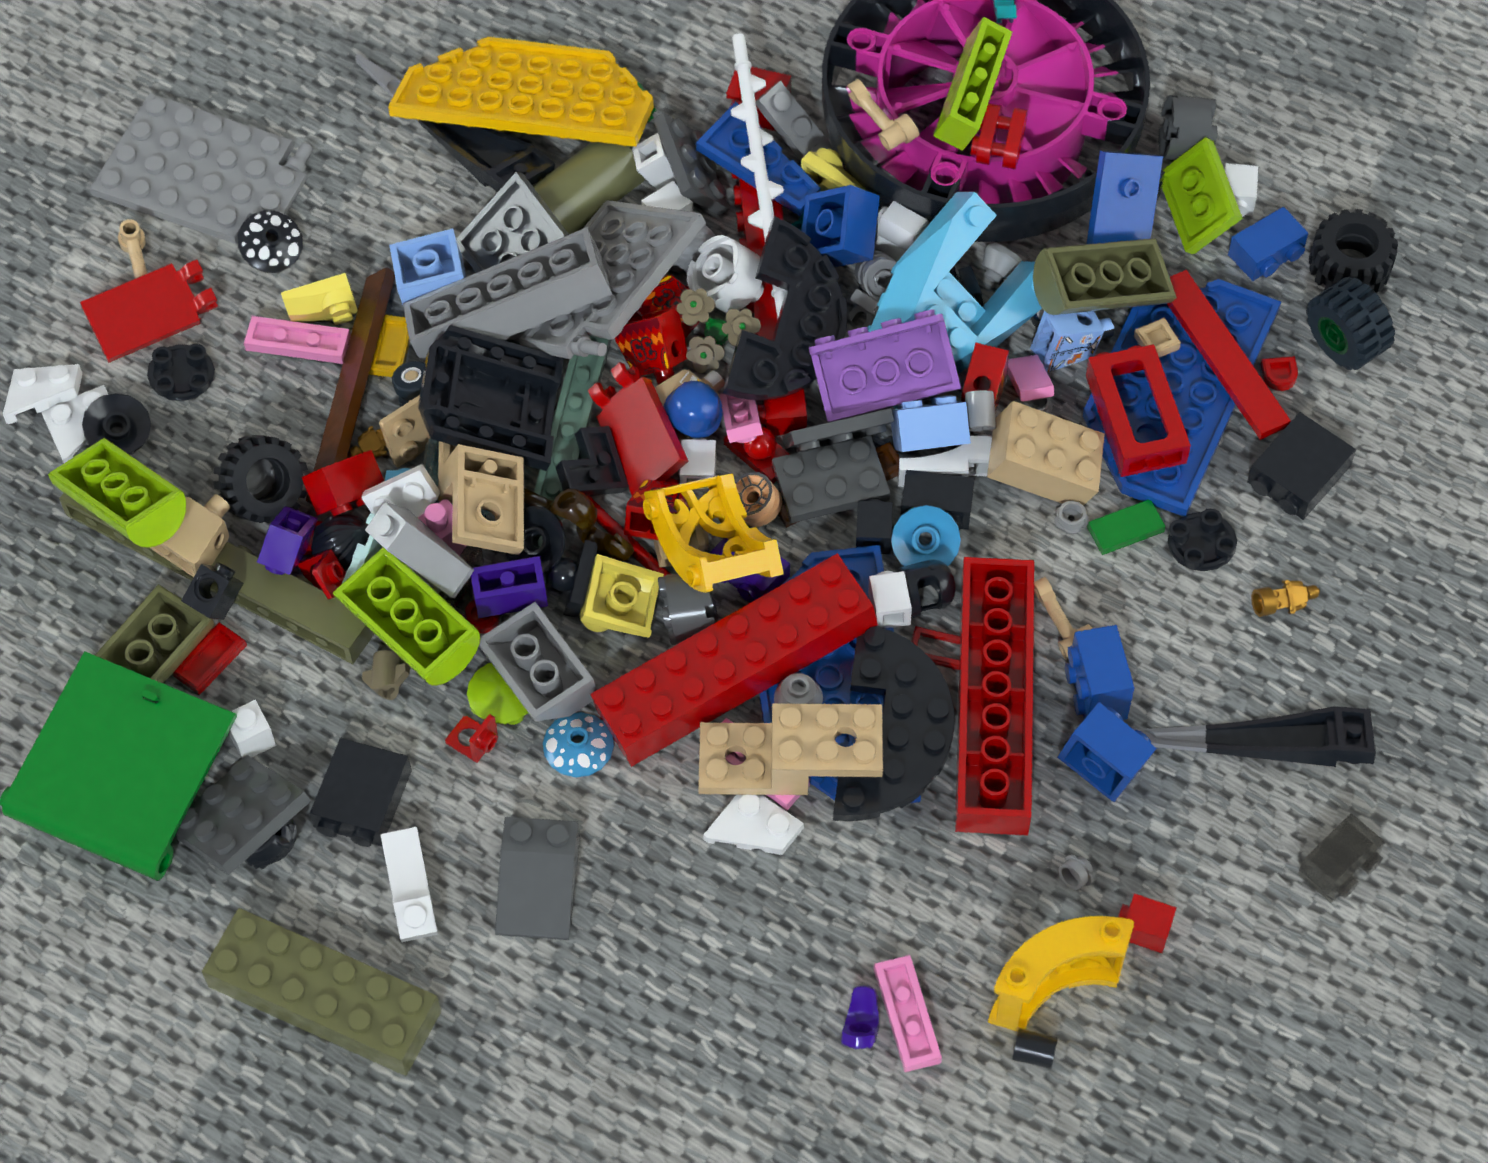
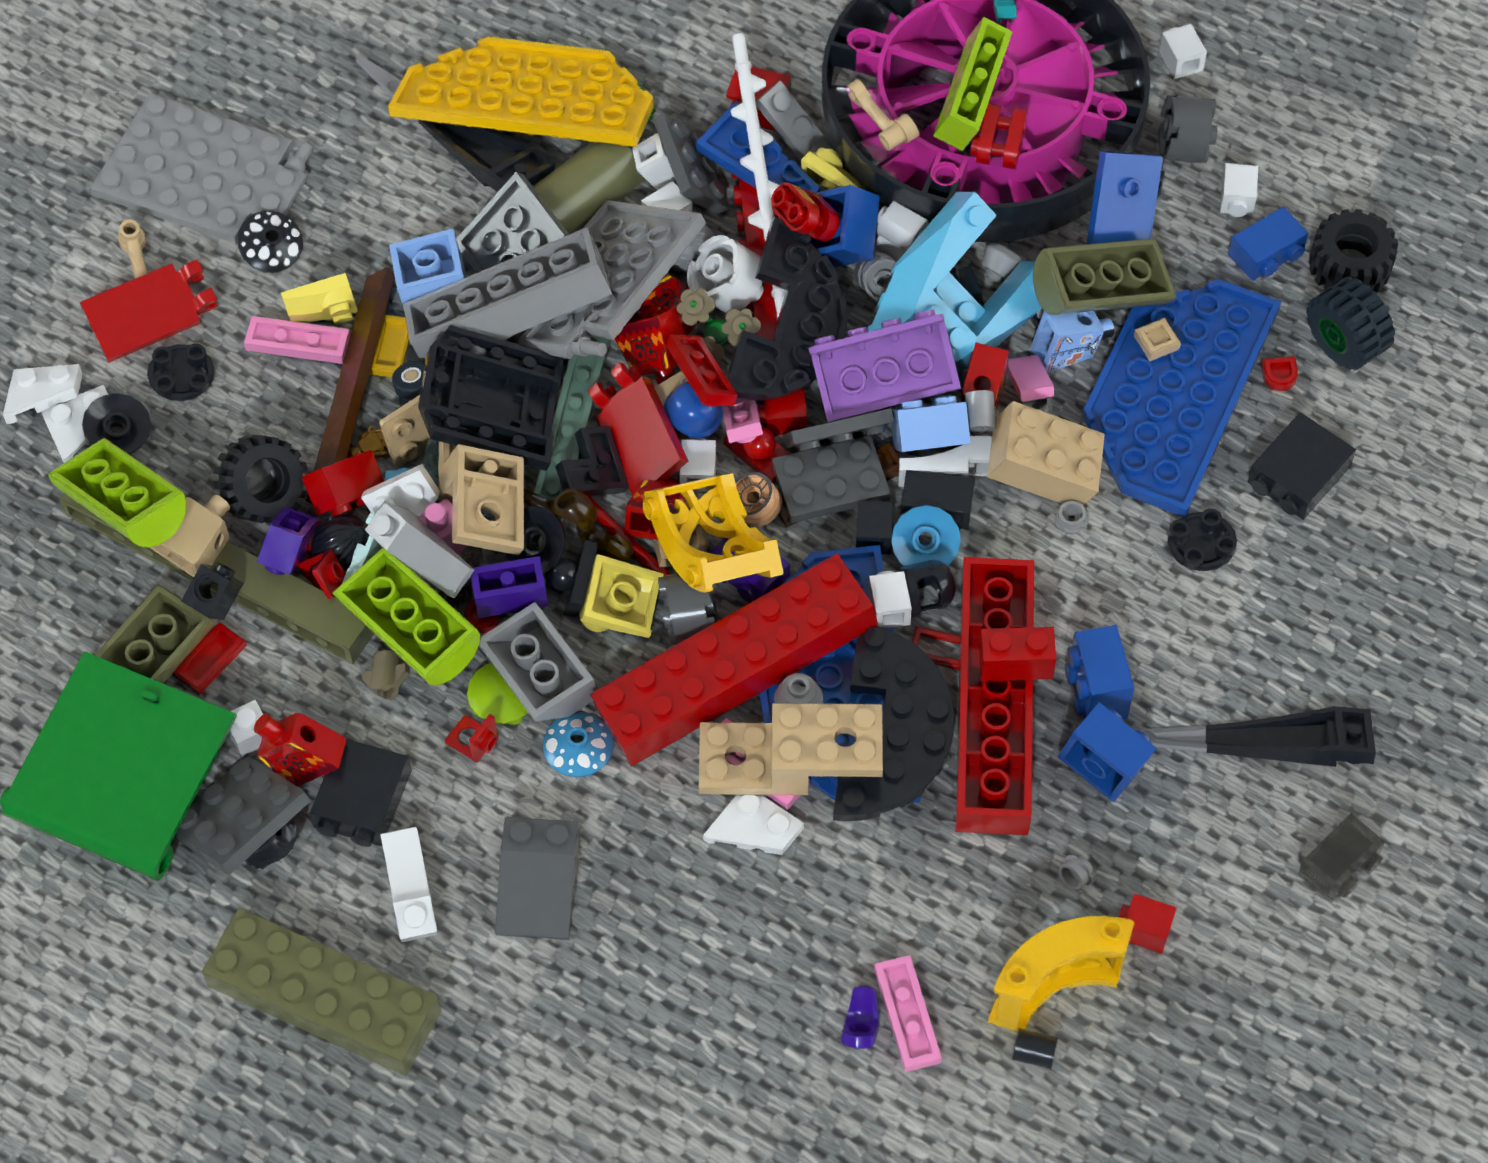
(298, 747): none -> red torso
(701, 370): none -> red plate
(805, 211): none -> red brick
(866, 305): light grey tile -> none
(1017, 653): none -> red brick
(1048, 600): tan brick -> none
(1126, 527): green tile -> none
(1129, 454): red piece -> none
(1182, 51): none -> white brick
(1200, 196): lime plate -> none
(1226, 358): red tile -> none
(1292, 596): pearl gold piece -> none

